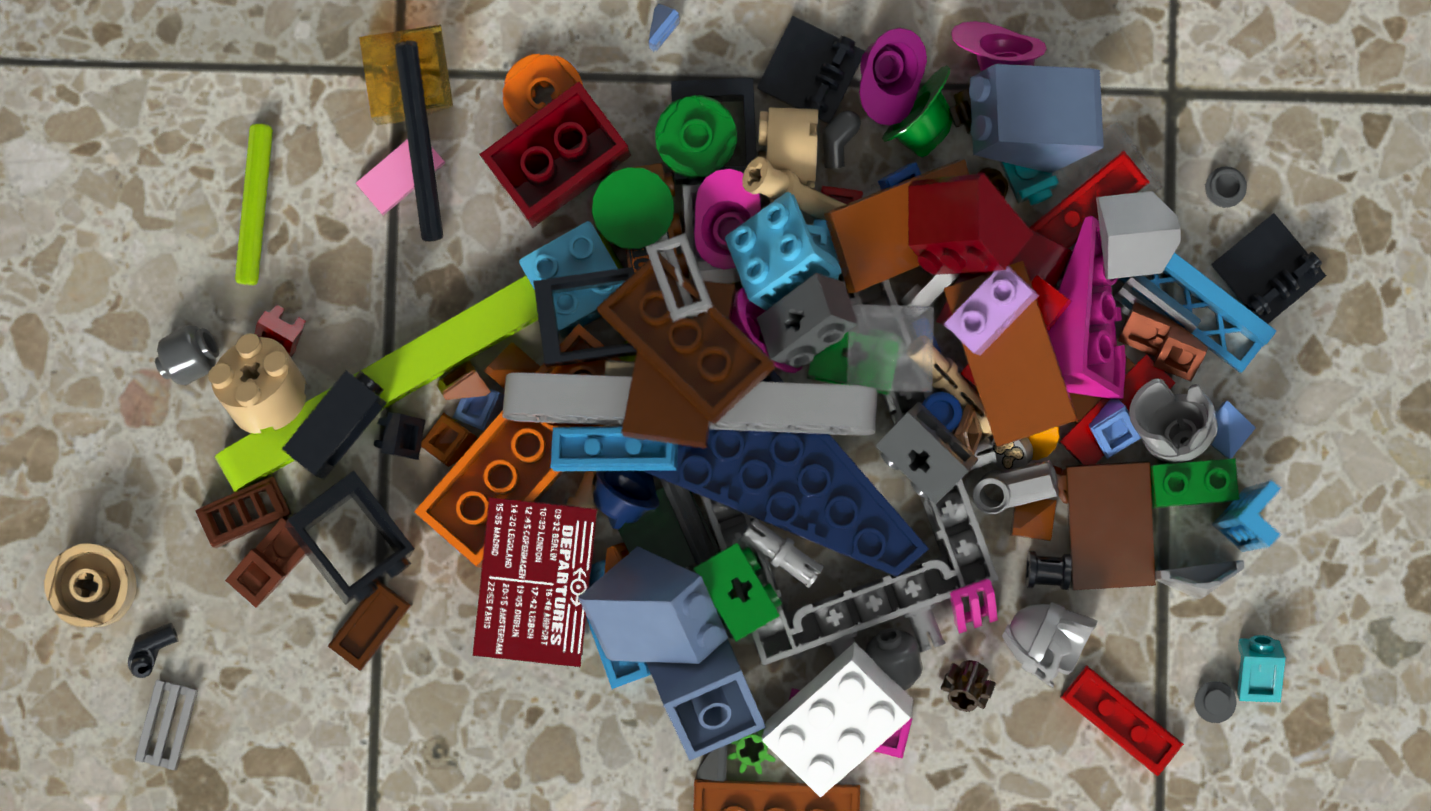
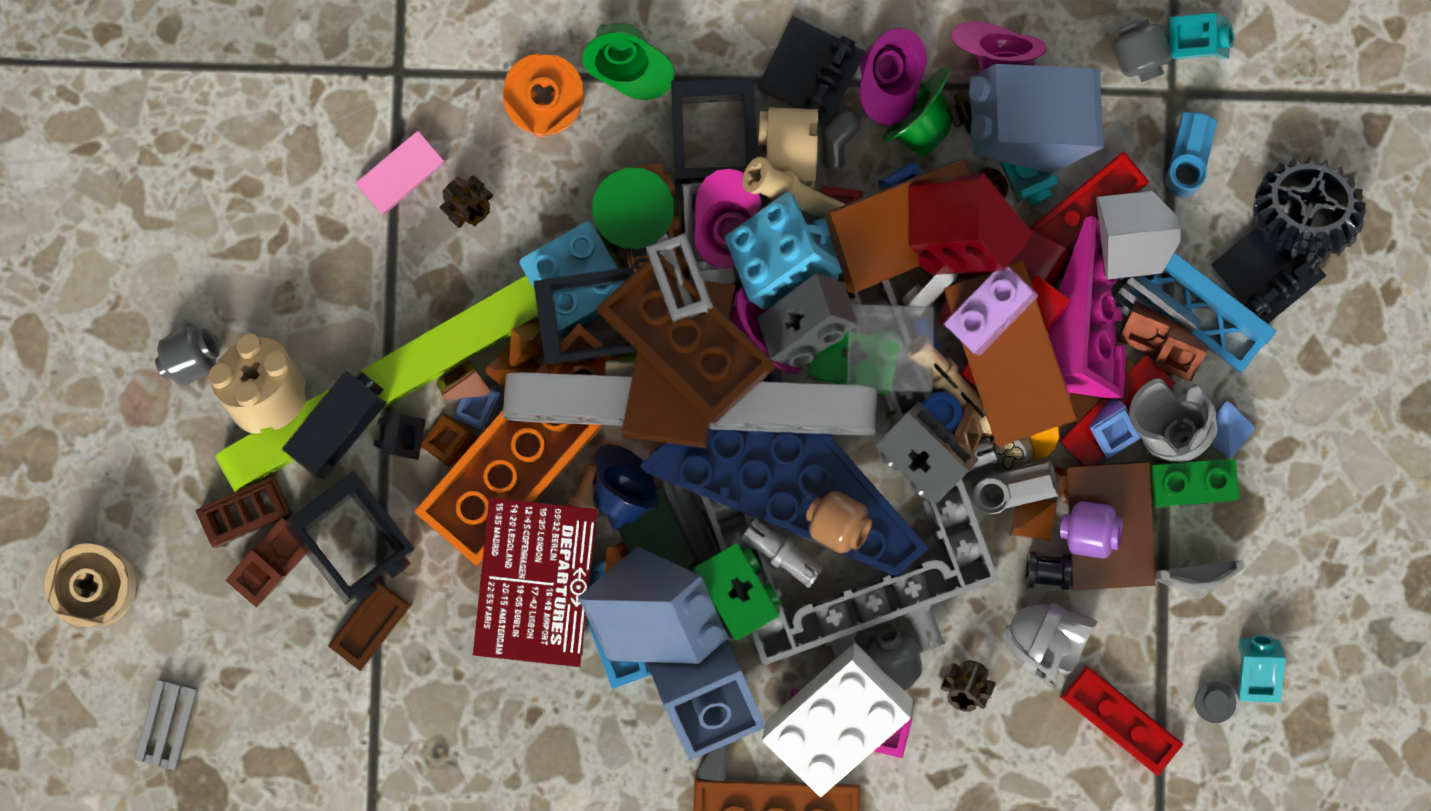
(146, 648): black arm -> none
(253, 204): lime axle -> none
(273, 327): tile -> none
(383, 75): clear yellow slope -> none
(419, 140): black axle -> none
(466, 201): none -> dark brown gear
(525, 343): none -> dark orange slope
(556, 154): dark red slope -> none
(608, 451): dark azure tile -> none
(628, 62): none -> green piece
(663, 24): medium blue slope -> none
(696, 136): green tile -> none
(746, 760): bright green gear -> none
(838, 522): none -> medium nougat head
(976, 612): dark pink tile -> none
(1092, 529): none -> medium lavender head
(1142, 50): none -> dark grey head
(1191, 151): none -> dark azure piece
(1200, 36): none -> teal bracket
(1225, 187): dark grey plate -> none
(1242, 521): dark azure fence -> none
(1332, 221): none -> black gear

